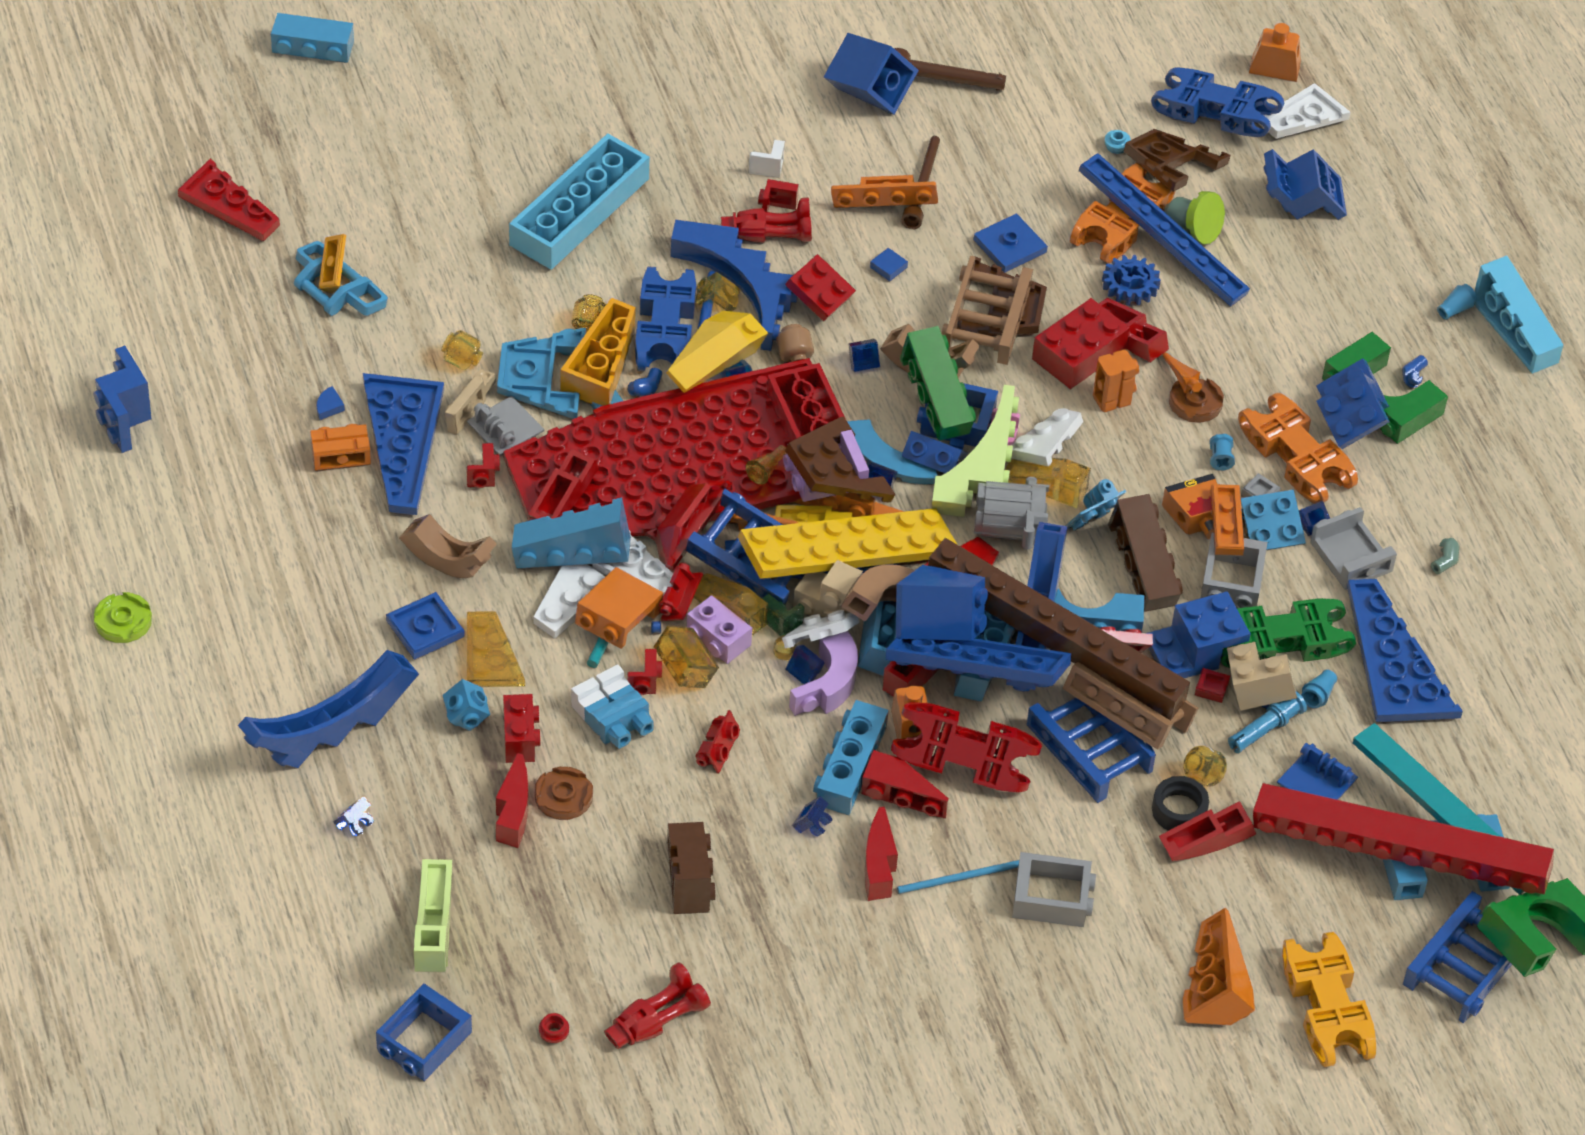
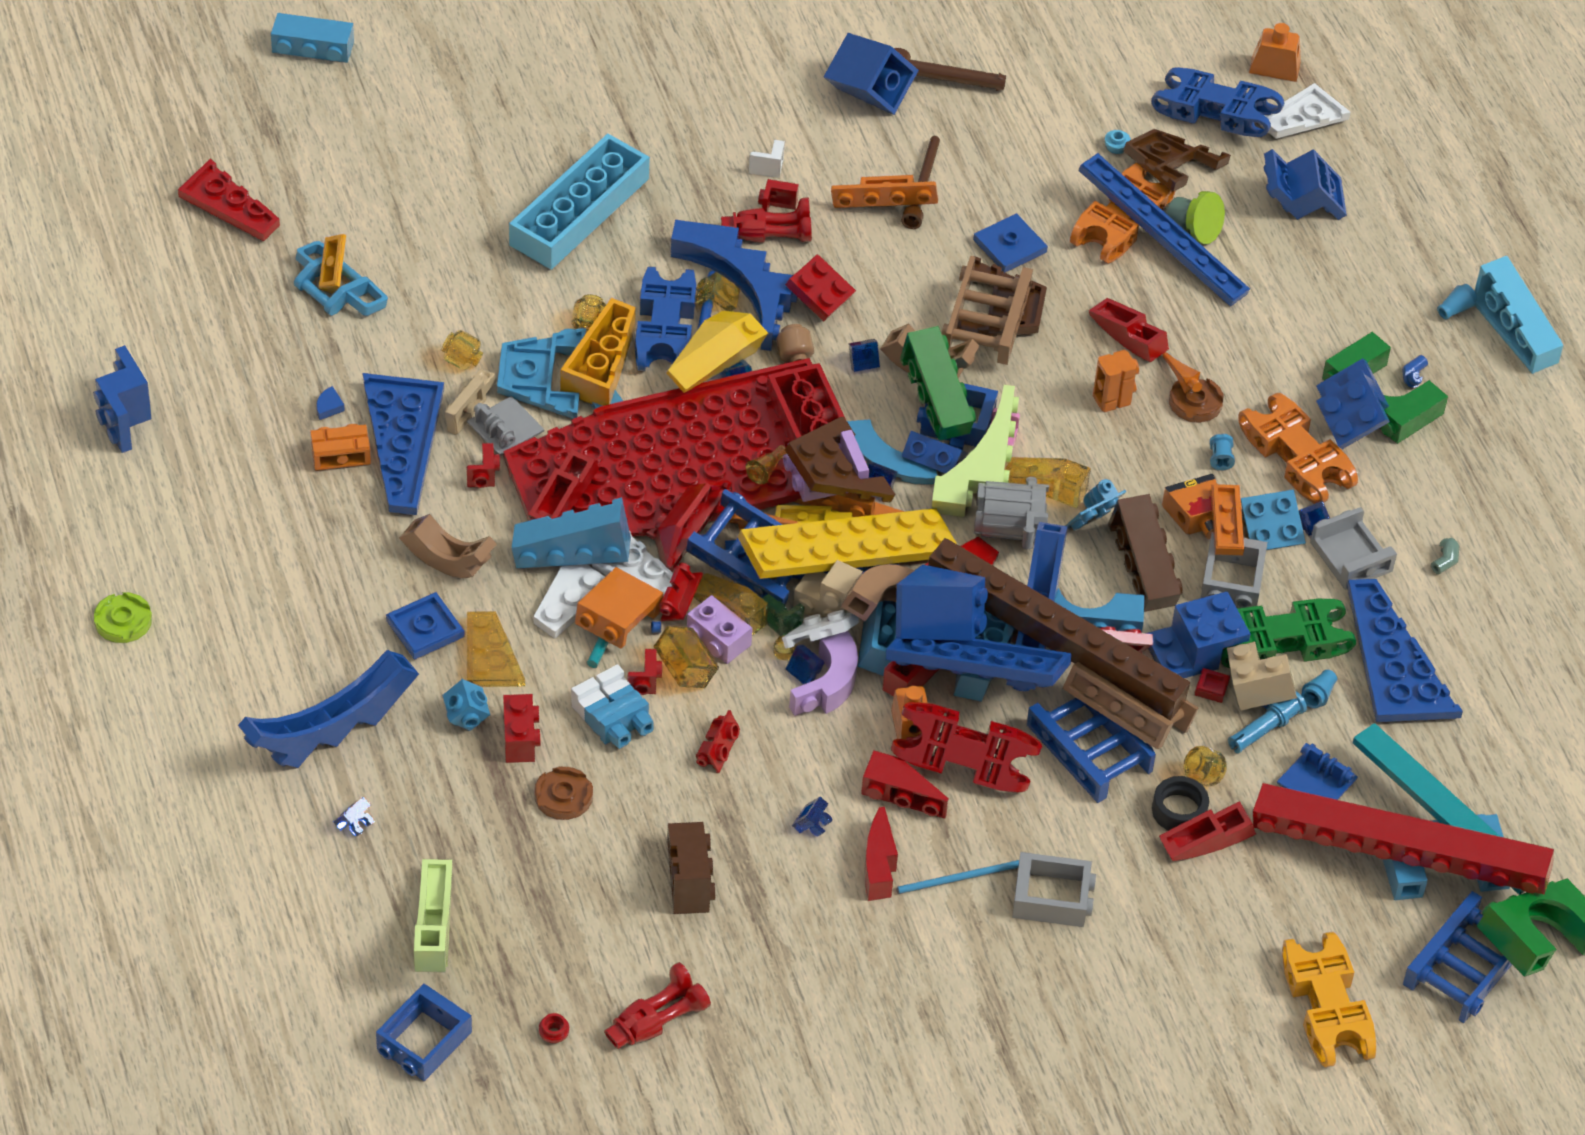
(513, 804): red slope -> none
(646, 386): blue arm -> none
(861, 735): dark azure brick -> none
(889, 264): blue tile -> none
(1046, 437): white wing -> none
(1076, 341): red brick -> none
(1131, 280): blue gear -> none
(1220, 980): orange wedge -> none
(1258, 486): light grey tile -> none

